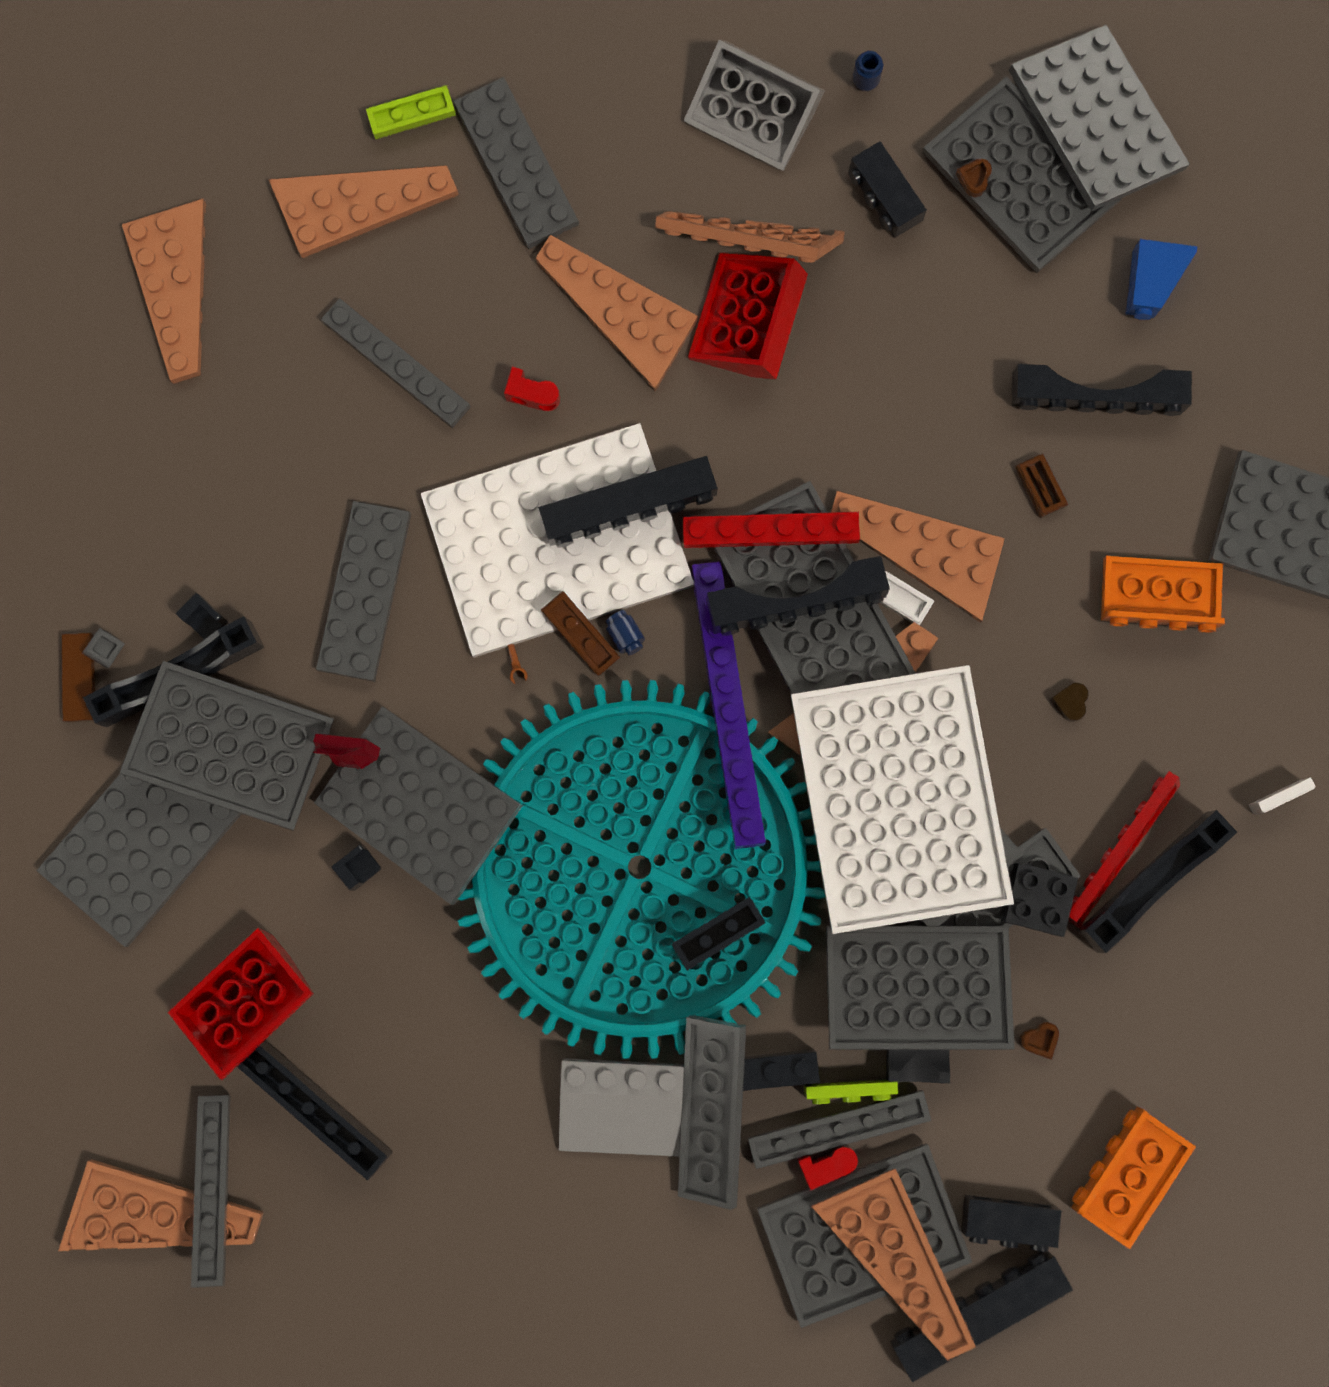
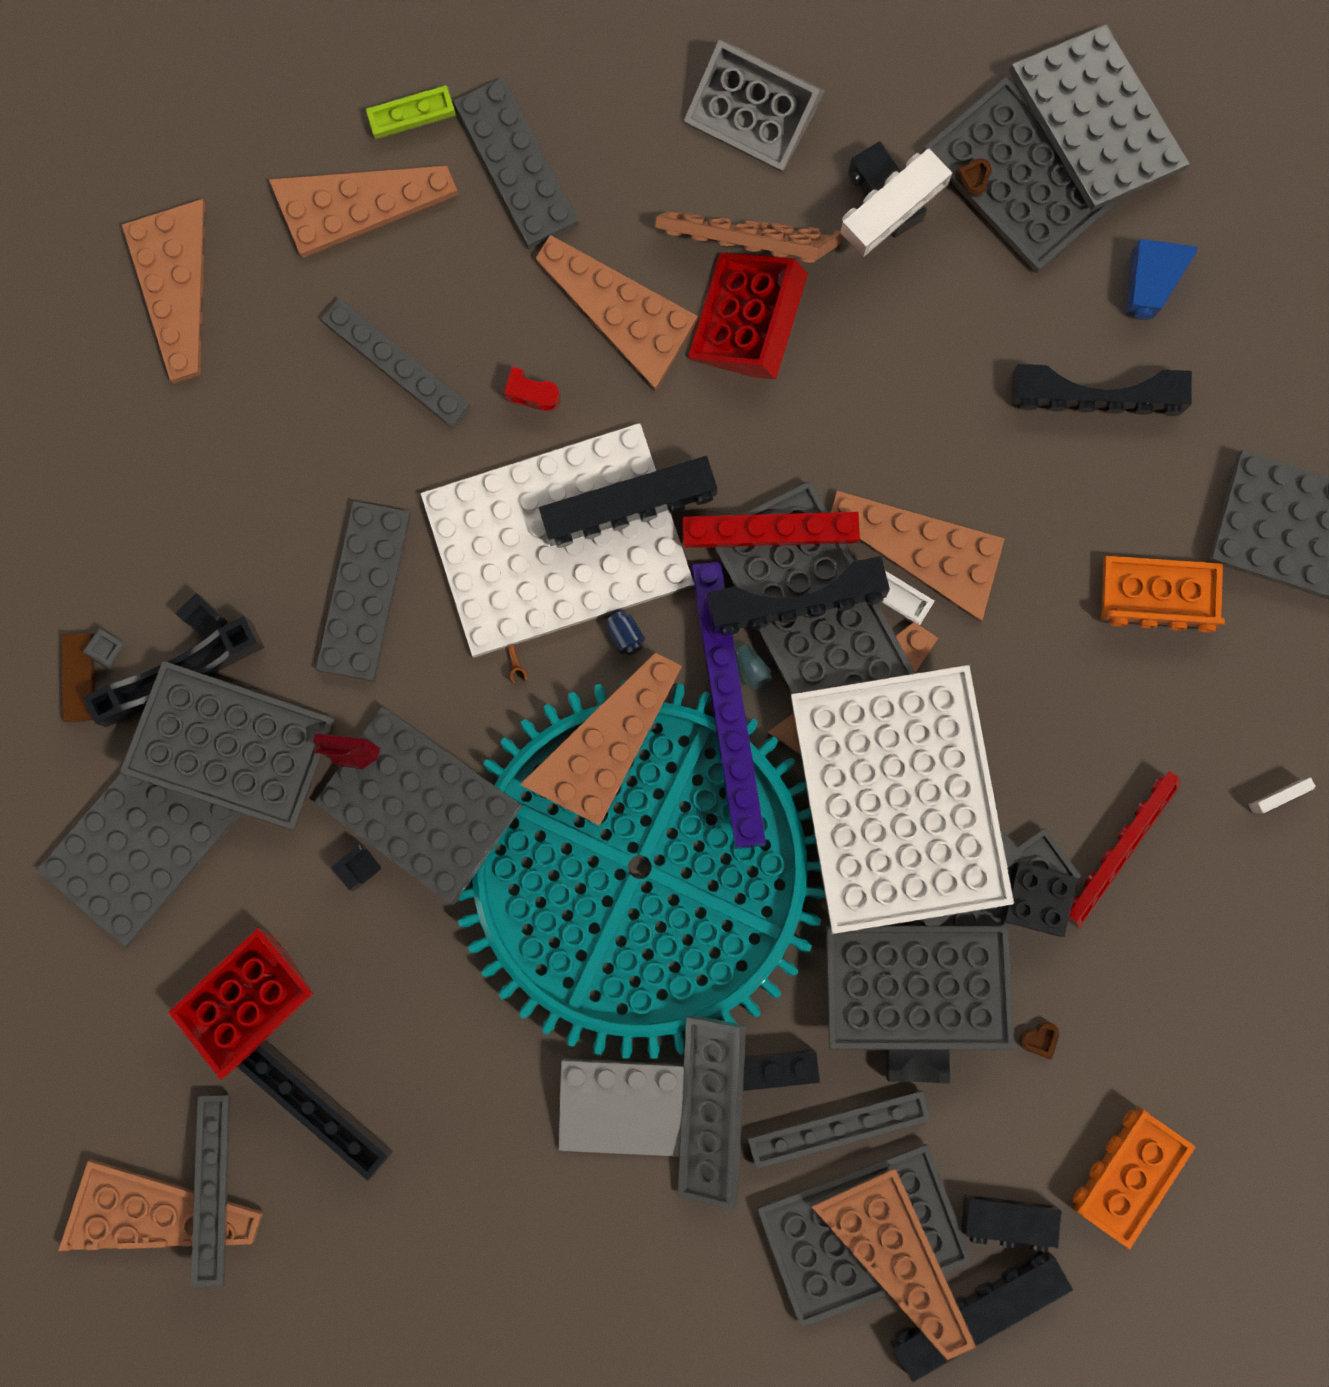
(580, 633): reddish brown tile -> none
(597, 755): none -> nougat wing
(718, 933): black brick -> none
(752, 667): none -> clear light blue cone
(836, 1164): red leg -> none
(850, 1091): lime plate -> none
(867, 70): dark blue brick -> none
(895, 202): none -> white brick
(1036, 500): reddish brown tile -> none
(1071, 701): dark brown tile -> none
(1169, 867): black arch -> none

